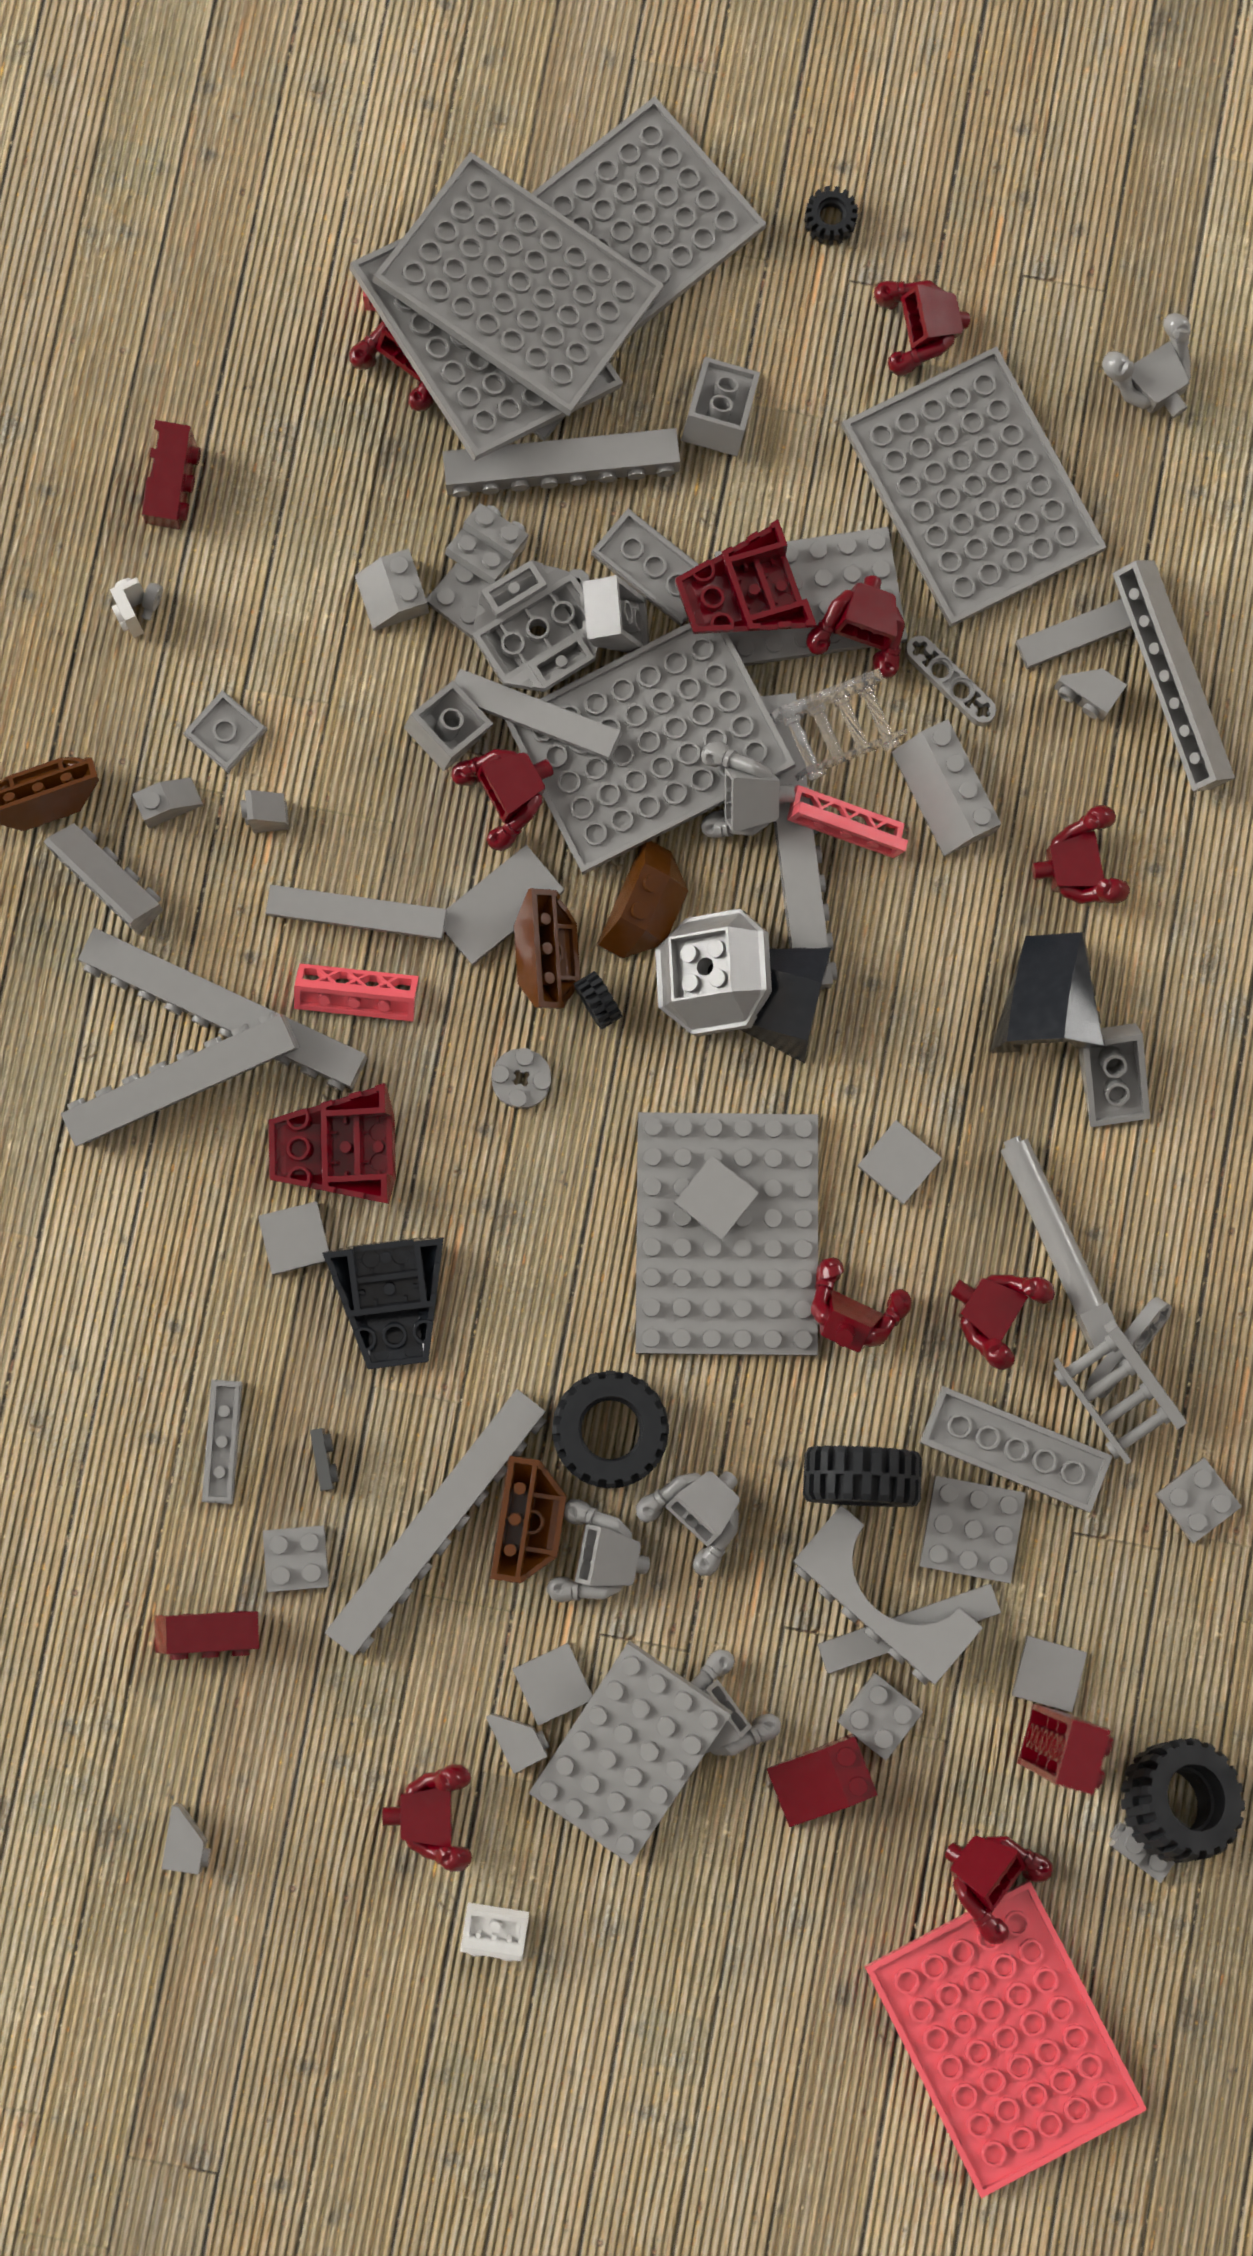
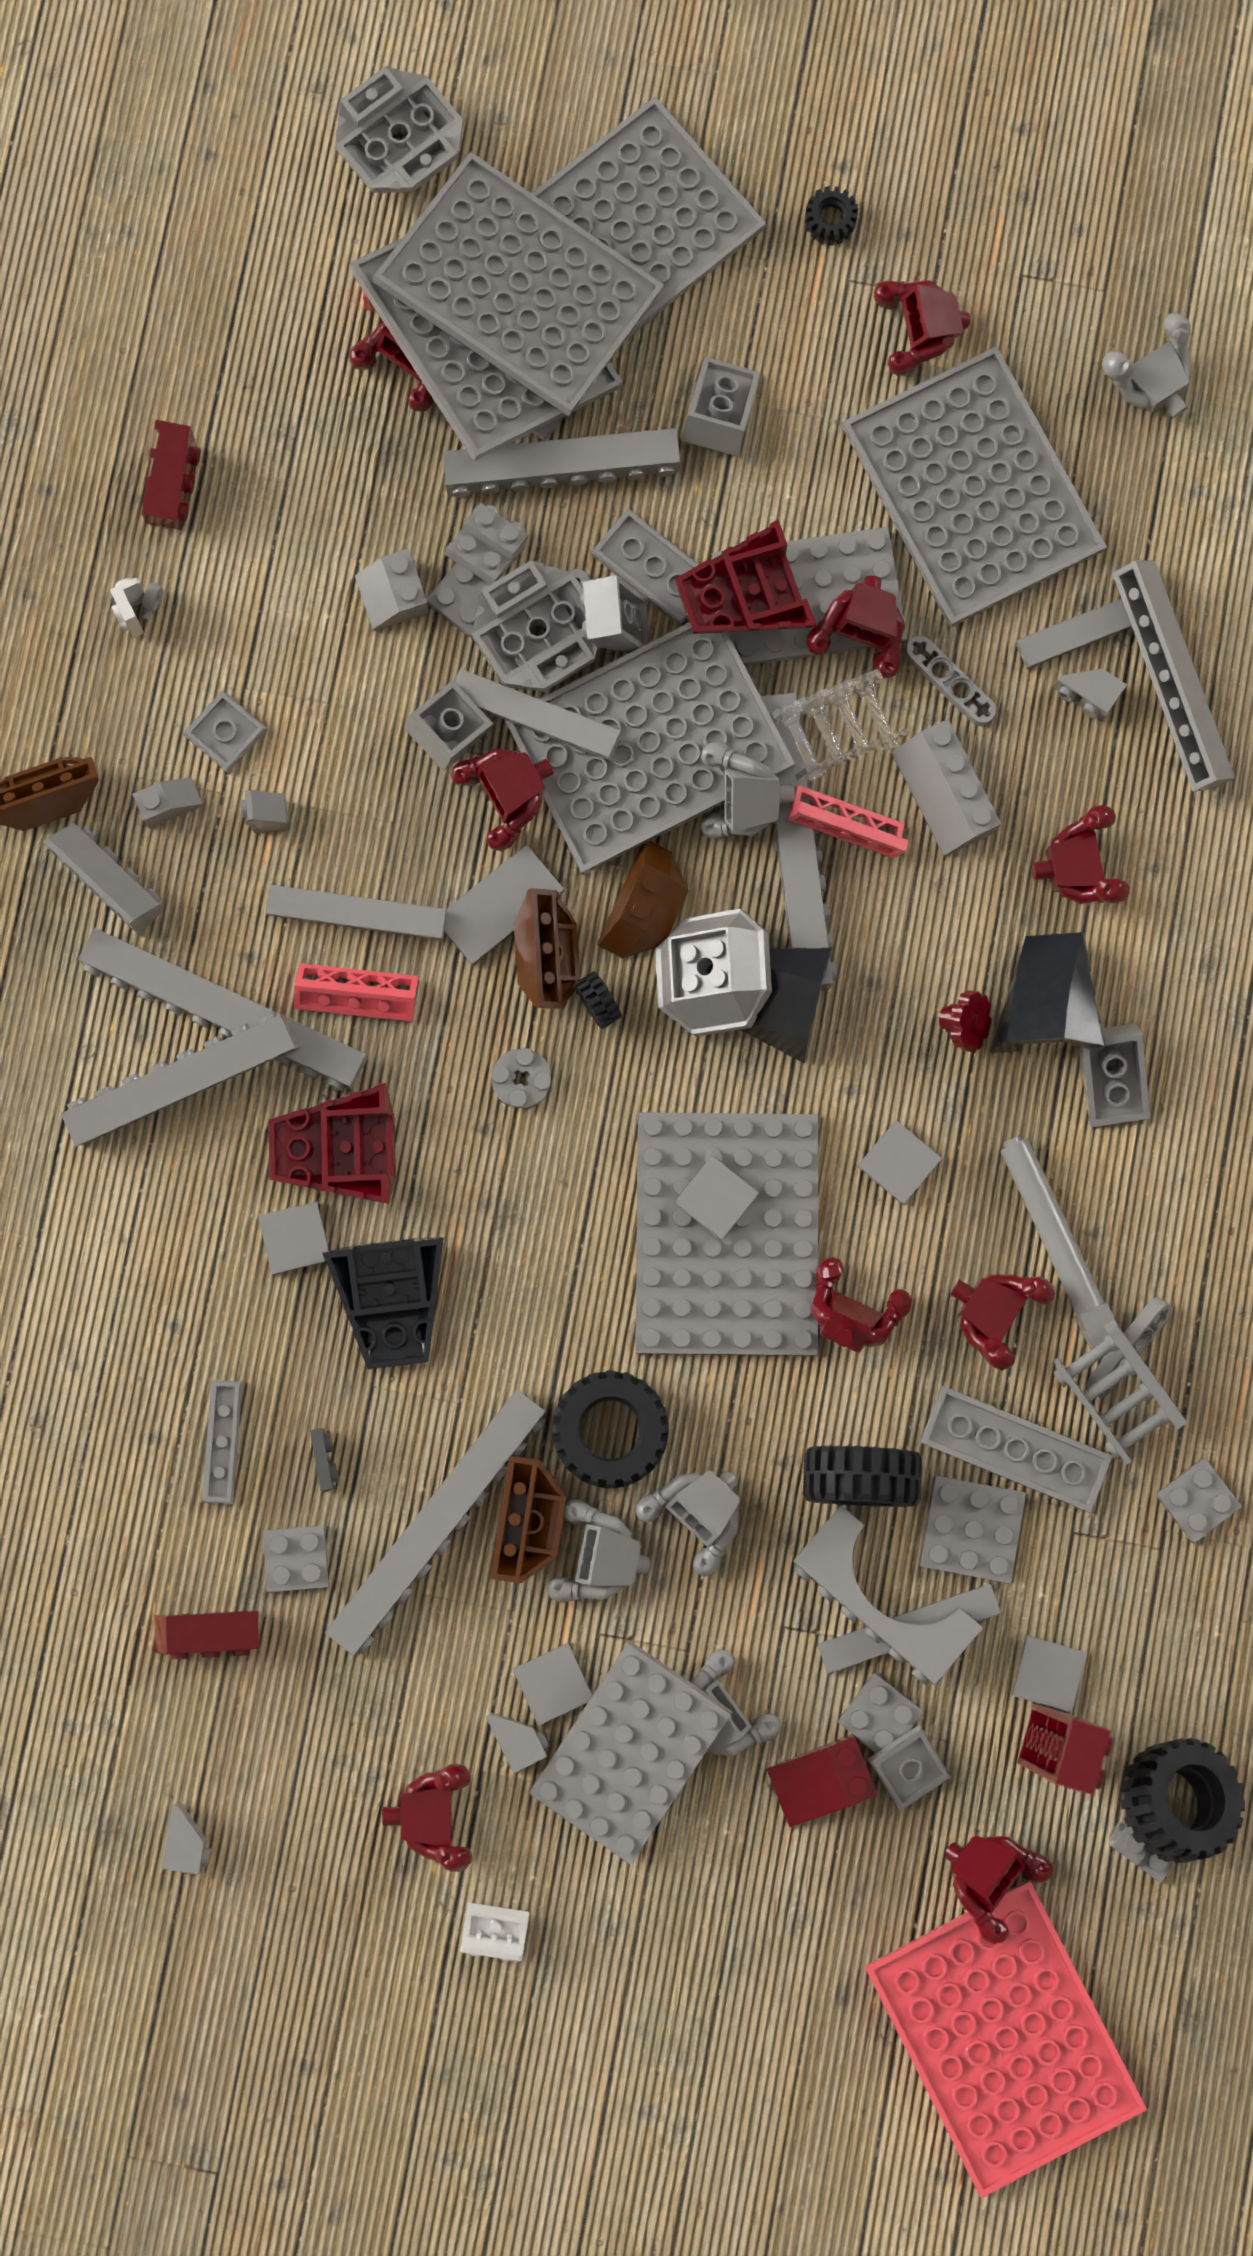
(393, 105): none -> light grey piece
(909, 1768): none -> light grey tile
(967, 1021): none -> dark red plant

